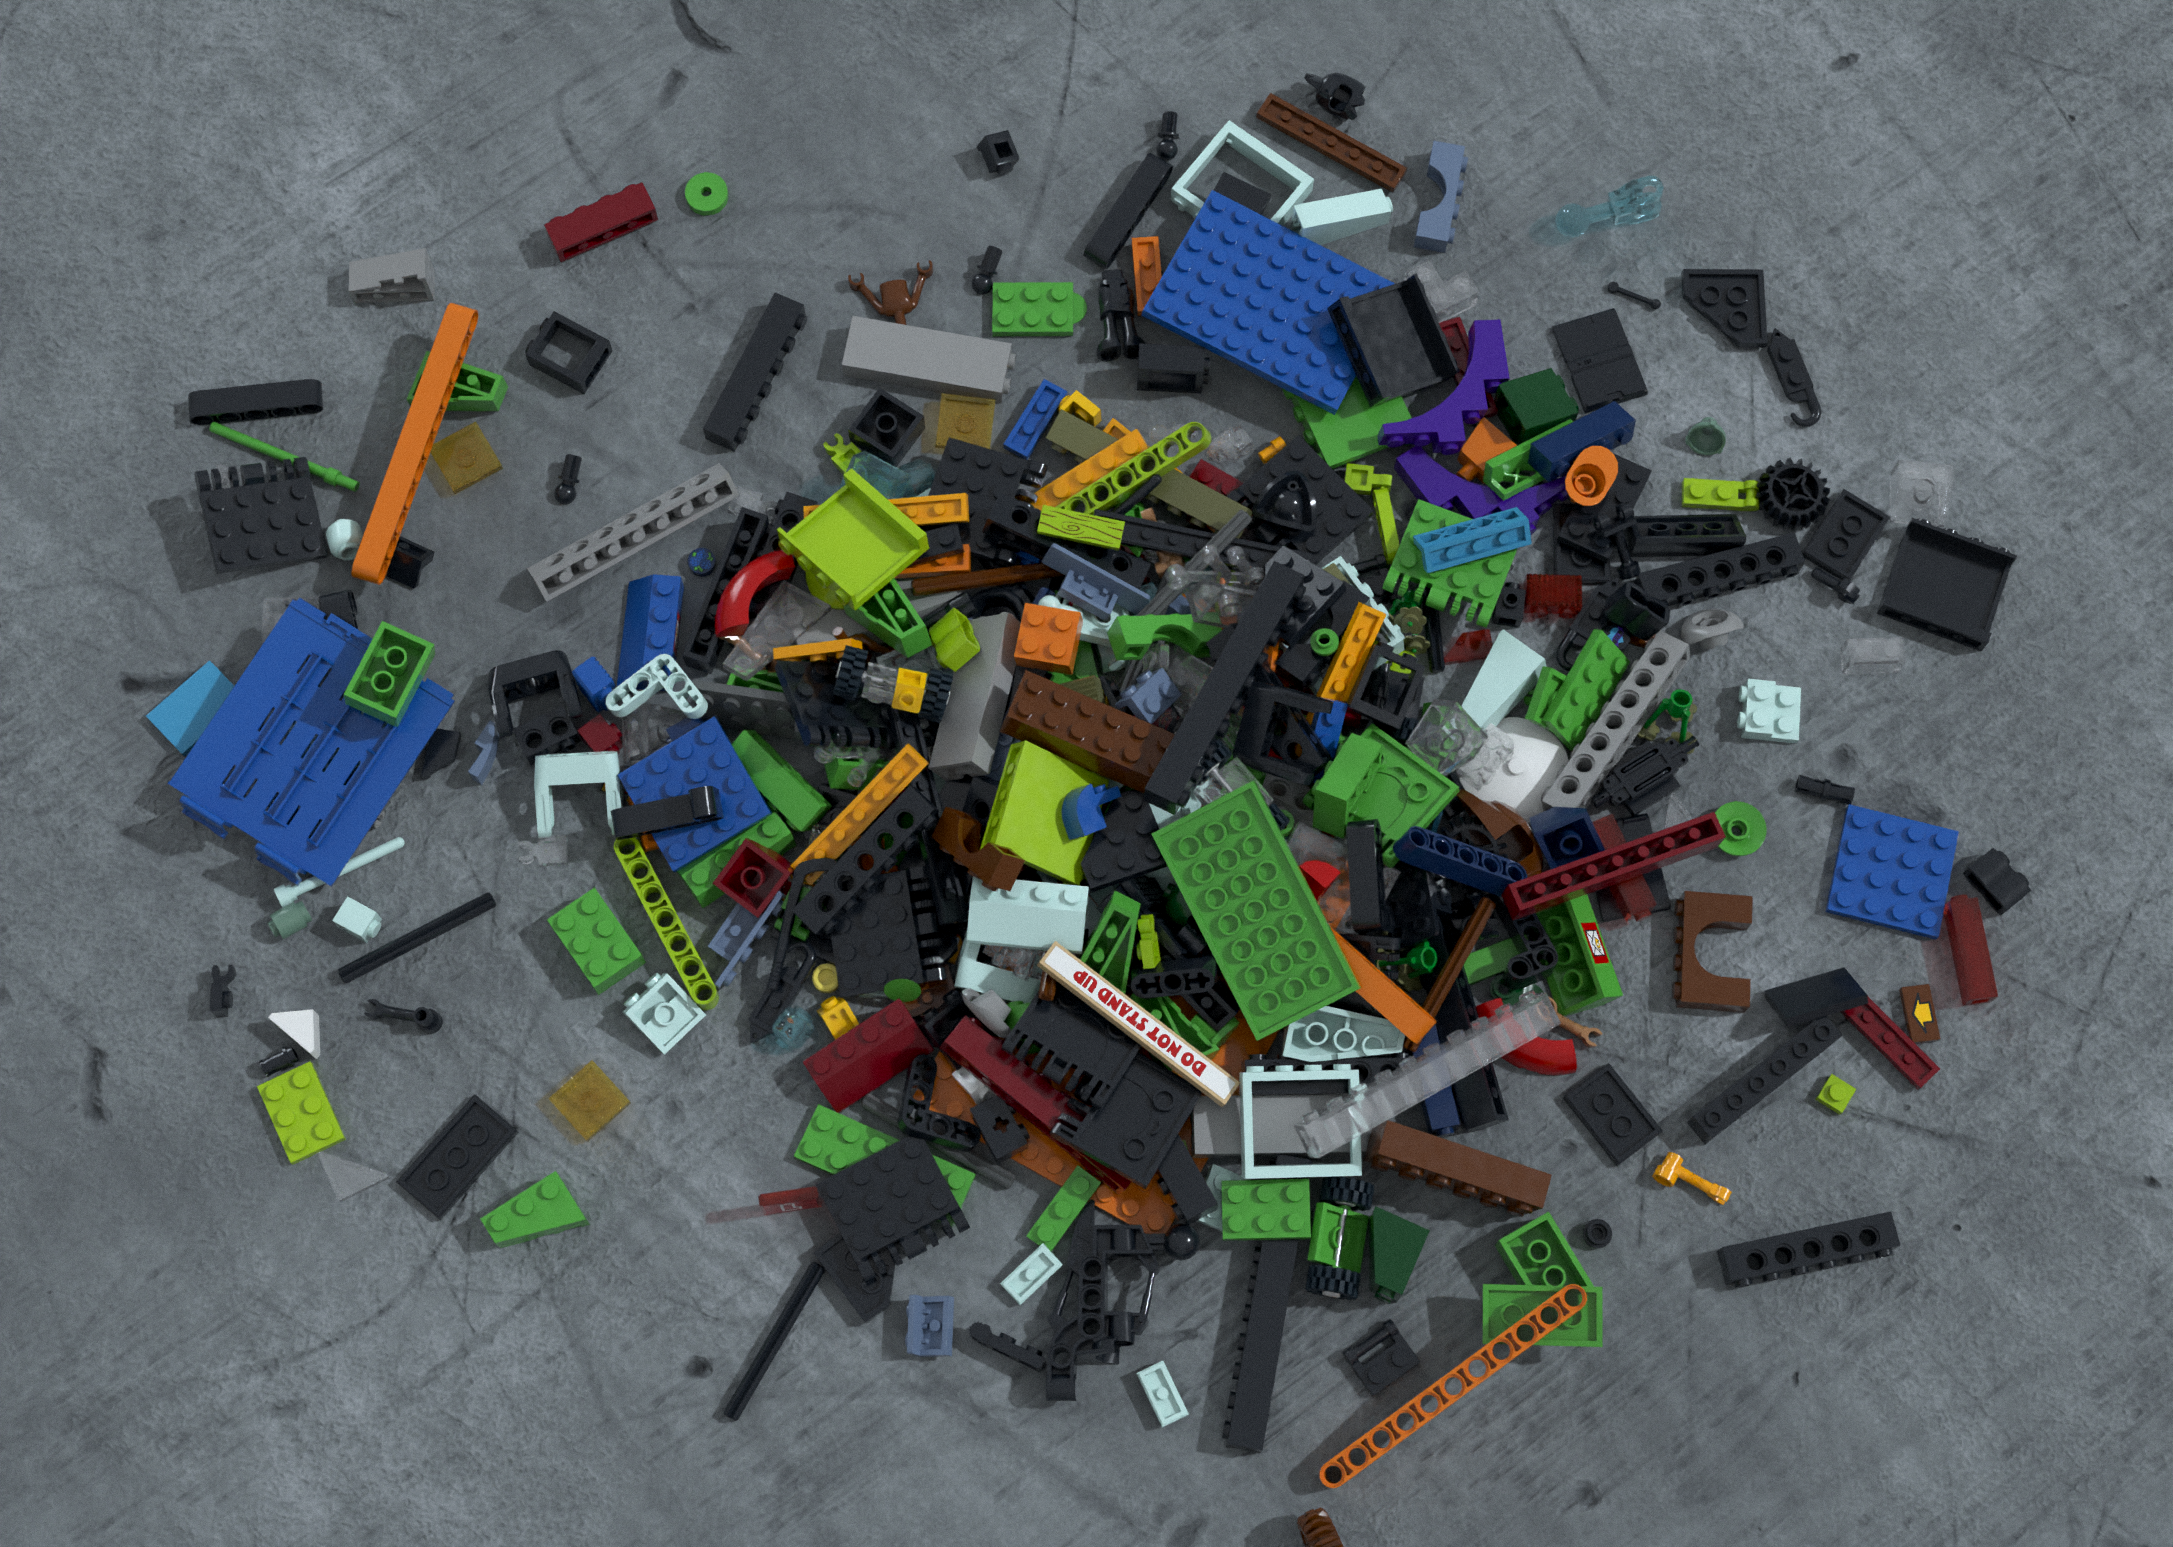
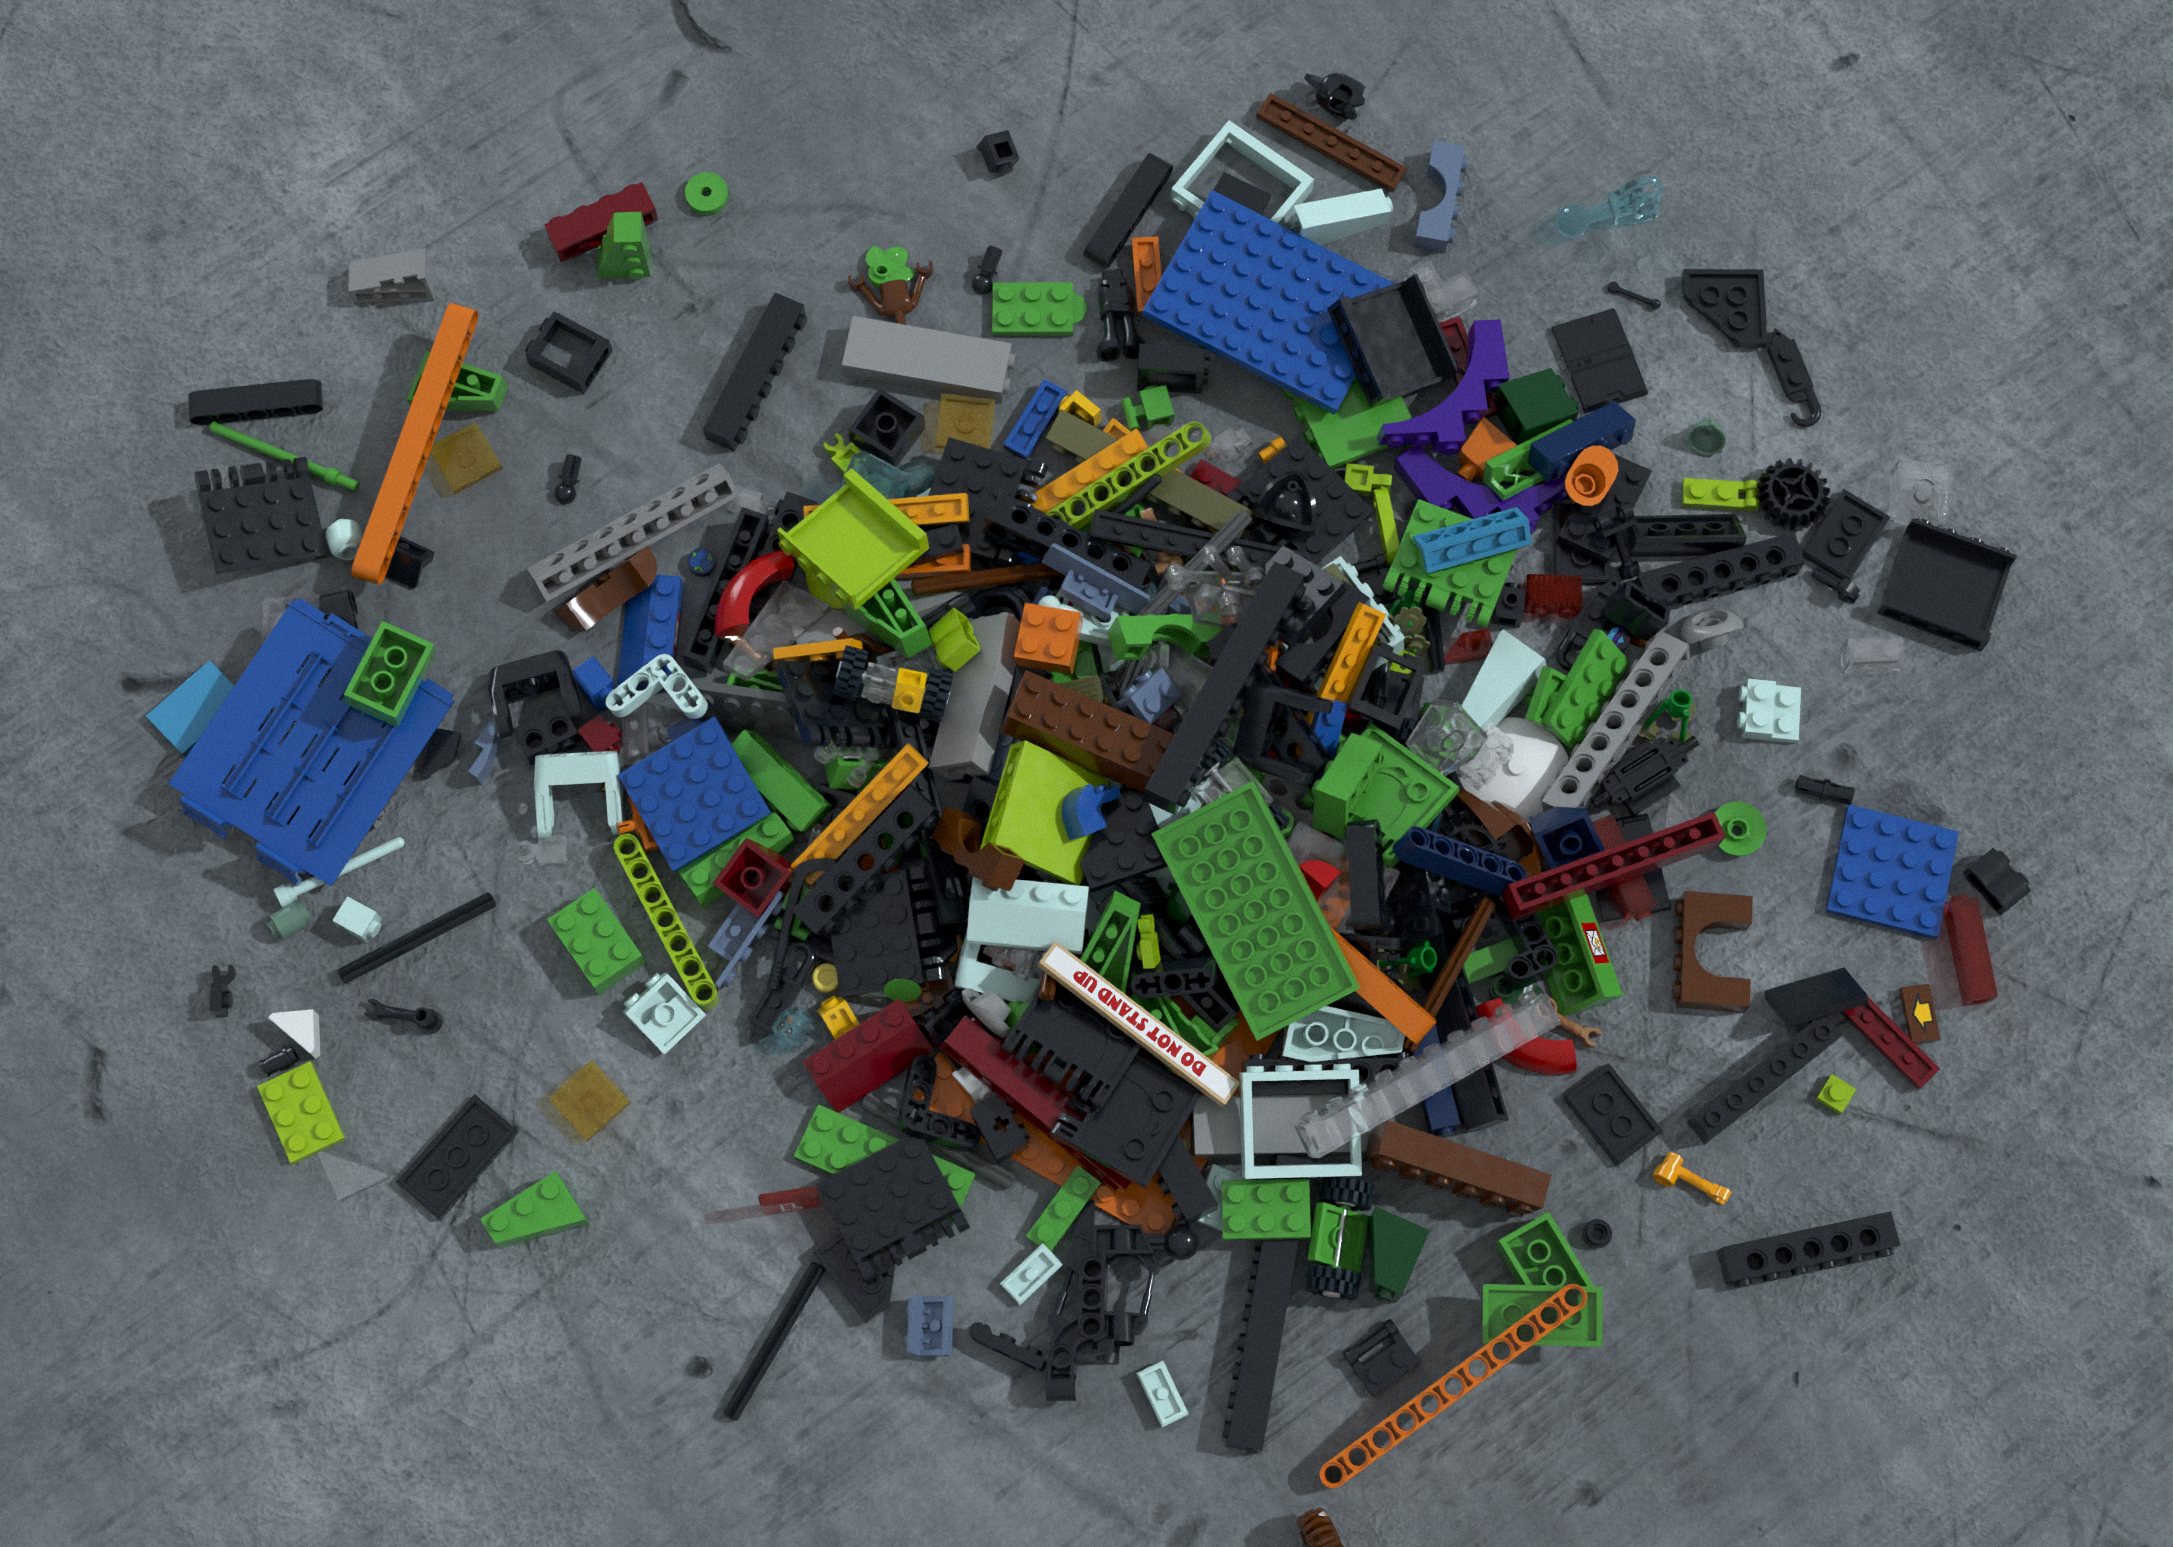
(613, 590): none -> reddish brown brick
(624, 248): none -> bright green wedge
(695, 808): black beam -> none
(888, 265): none -> bright green plate
(1080, 527): lime tile -> none
(1153, 408): none -> bright green brick
(1167, 147): black axle -> none
(1324, 649): bright green plate -> none

